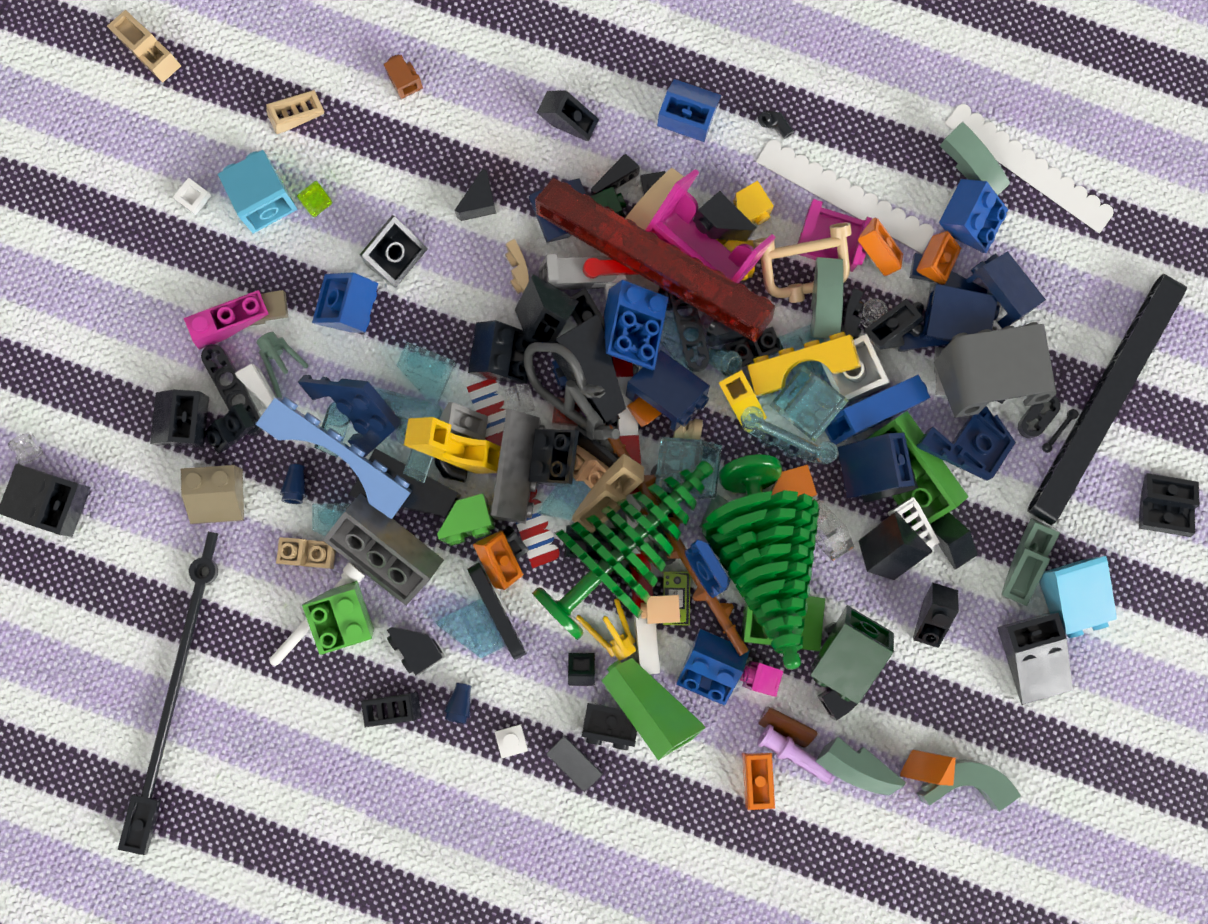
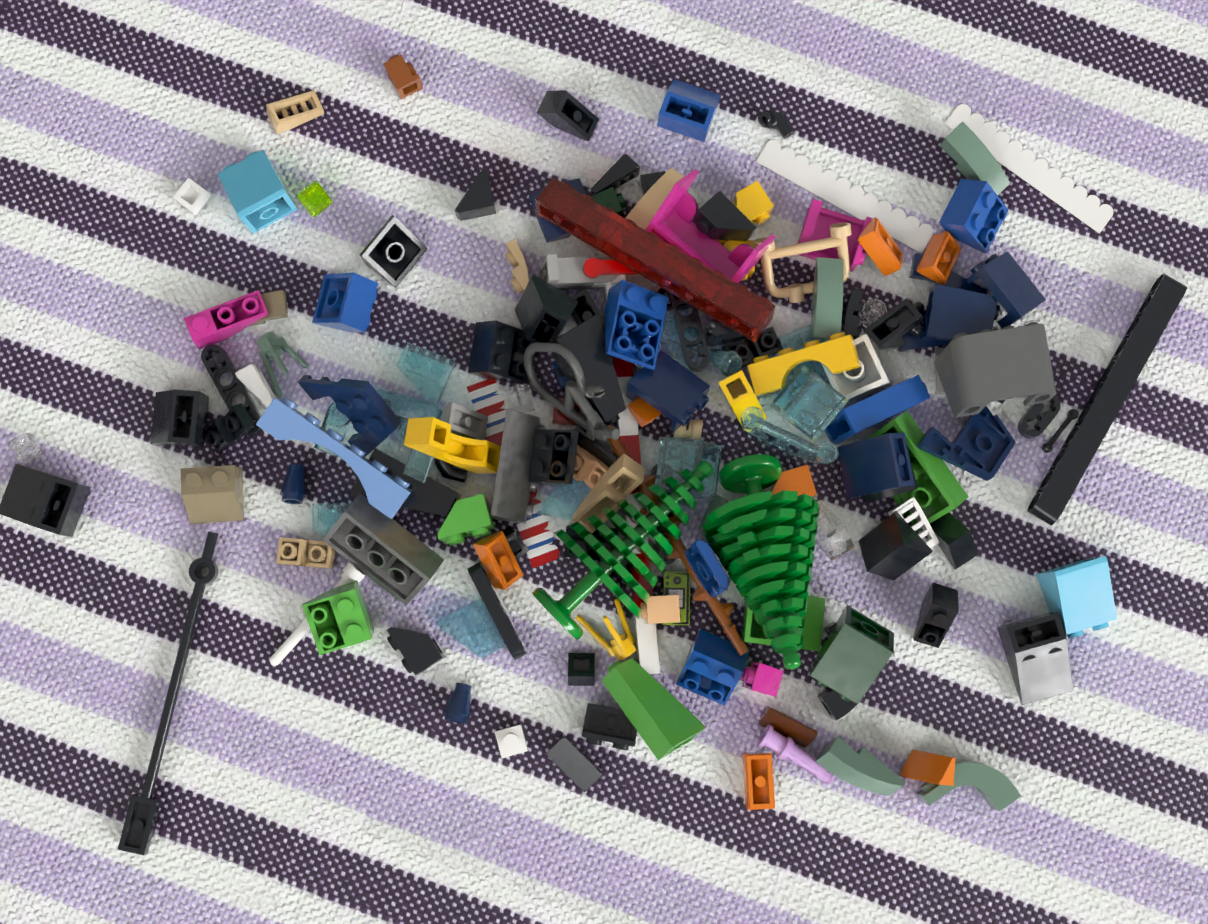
(144, 46): tan slope -> none
(404, 700): black slope -> none
(1029, 561): sand green slope -> none
(1168, 505): black slope -> none

